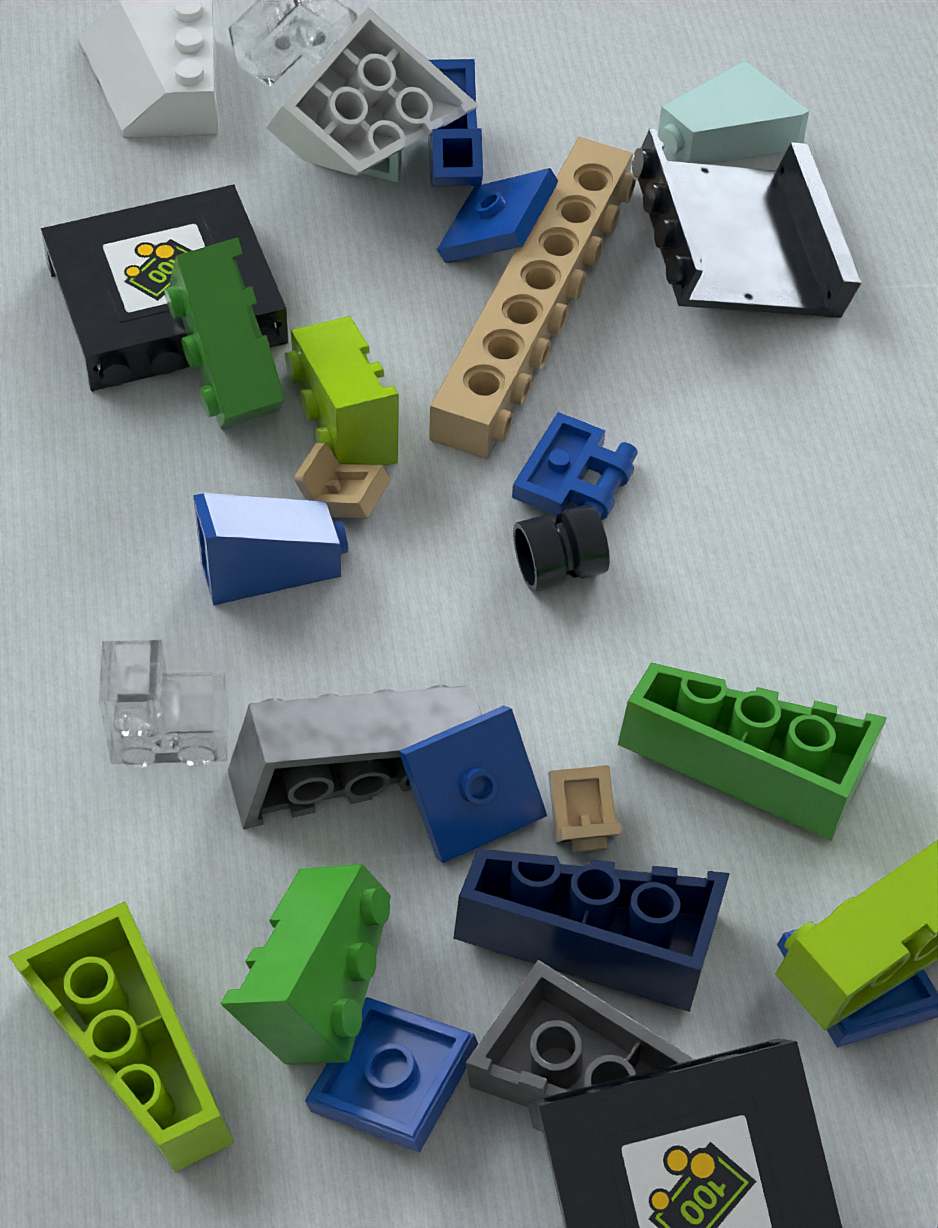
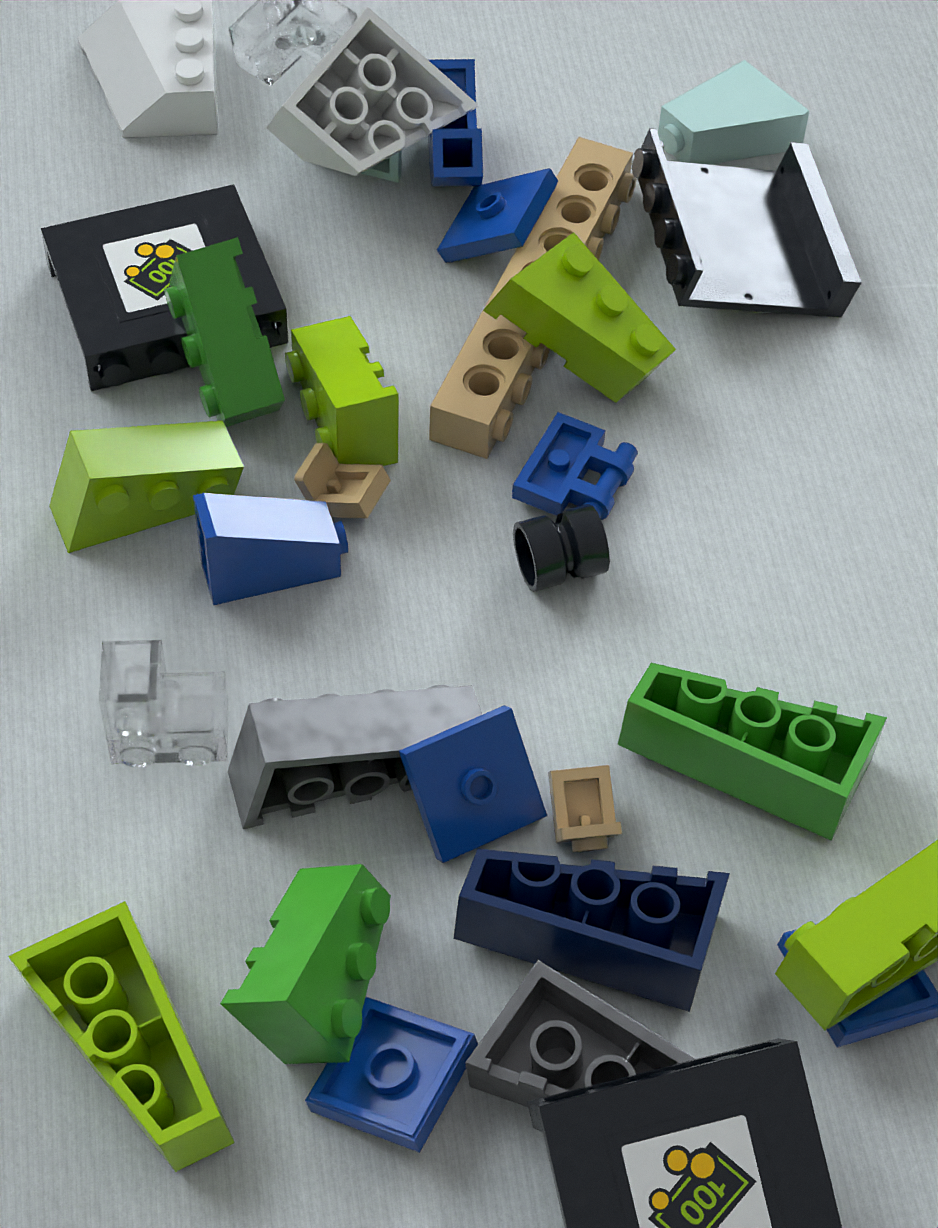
(138, 478): none -> lime wedge
(583, 317): none -> lime wedge

